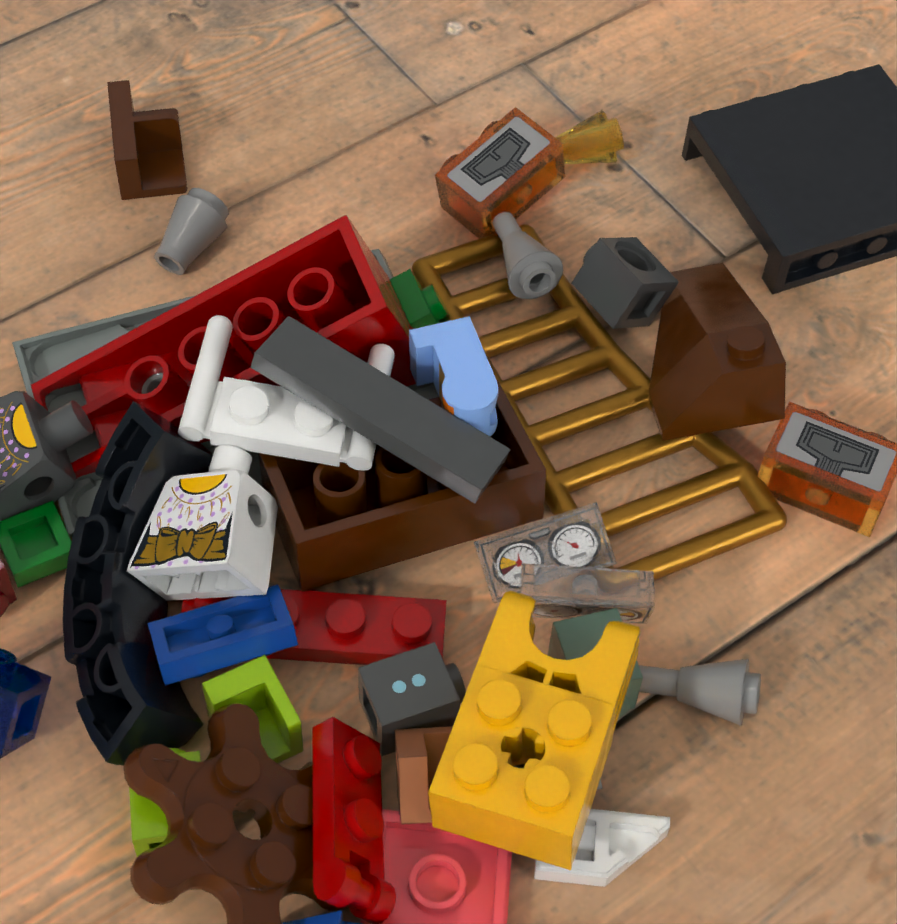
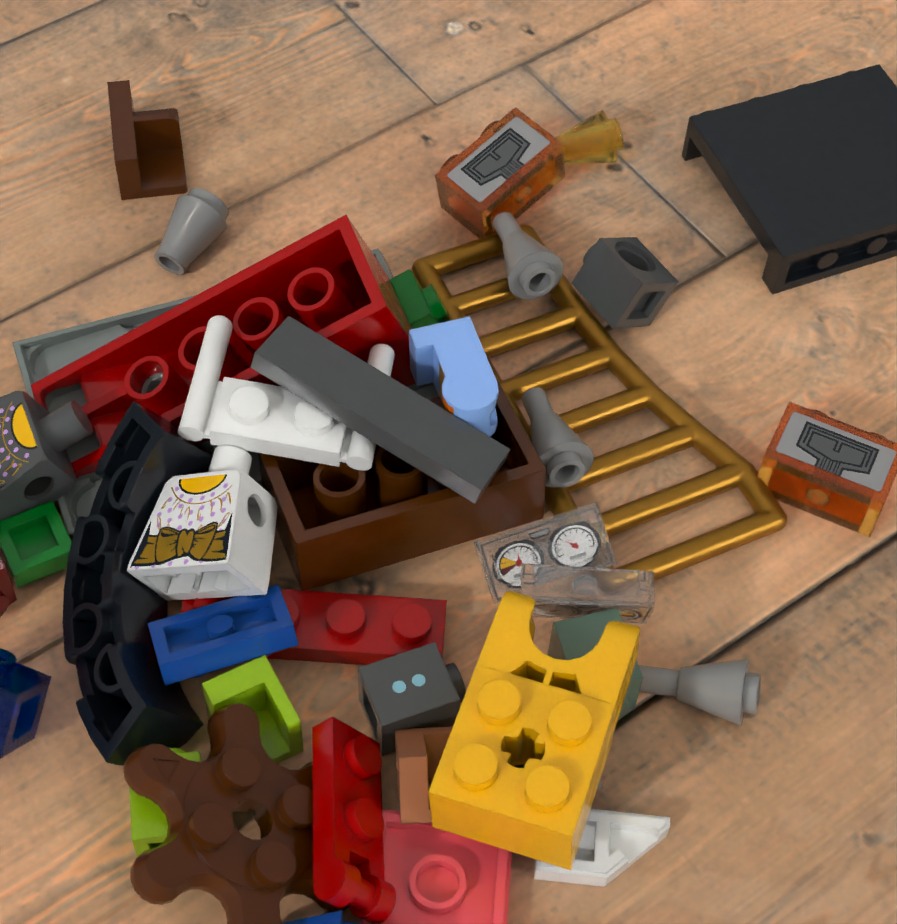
(555, 442): none -> light grey cone
(714, 358): reddish brown wedge -> none

